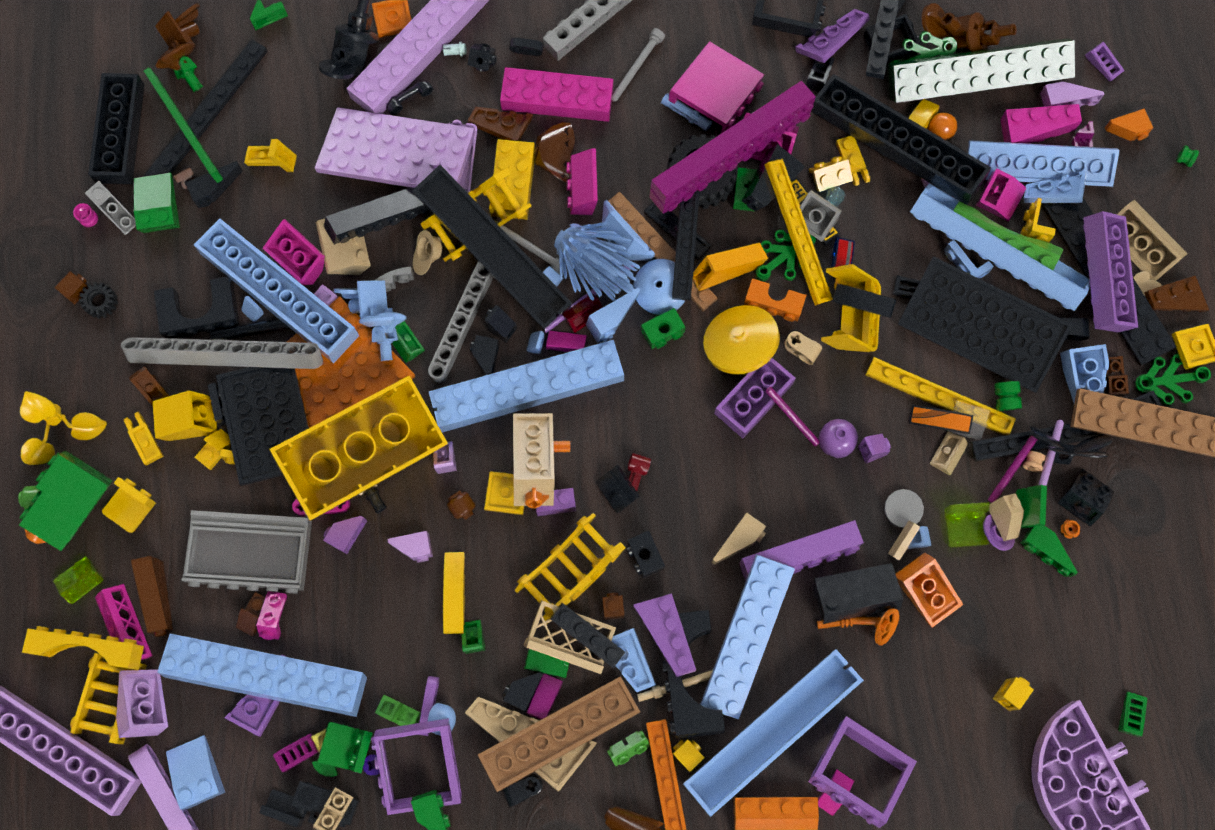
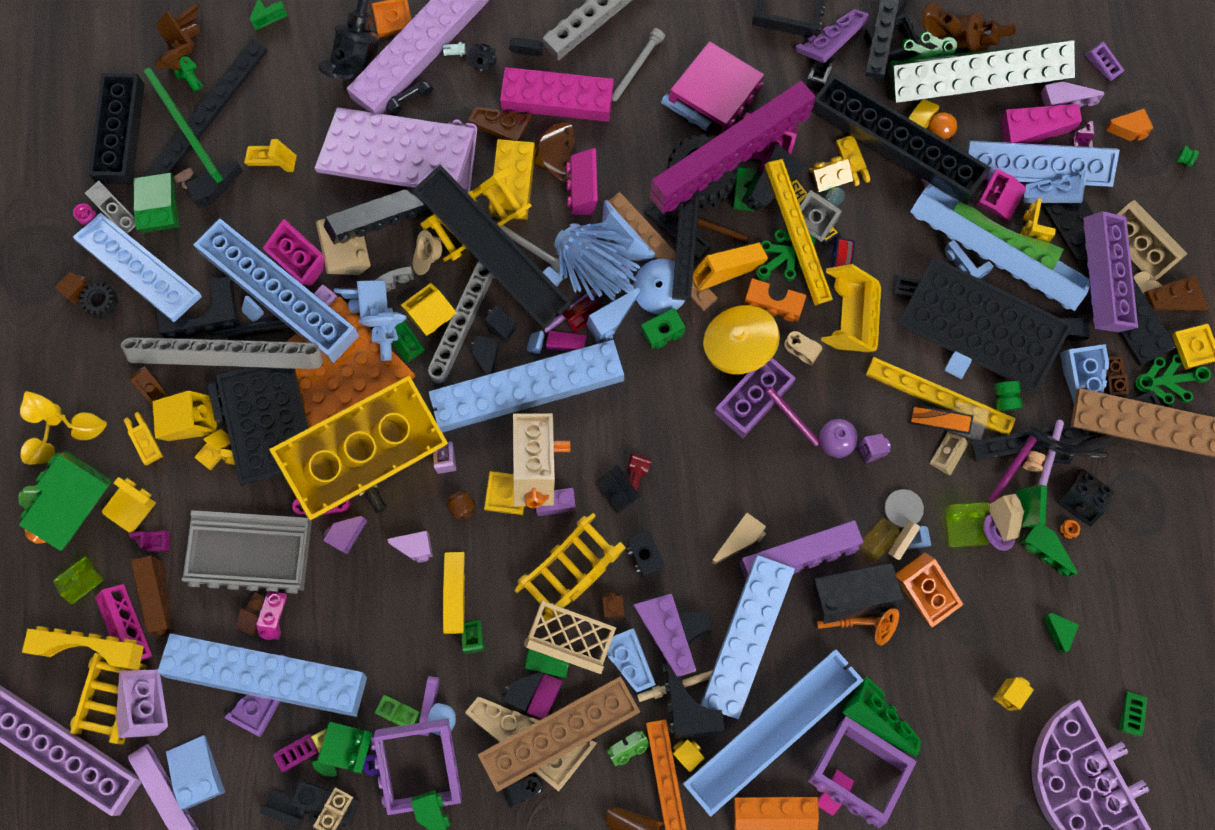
(137, 267): none -> light blue plate
(152, 541): none -> magenta slope
(428, 309): none -> yellow slope
(587, 635): black plate -> none
(723, 230): none -> reddish brown bar
(864, 300): black slope -> none
(873, 712): none -> green wedge
(880, 539): none -> clear yellow slope
(958, 365): none -> light blue slope
(1061, 631): none -> green slope

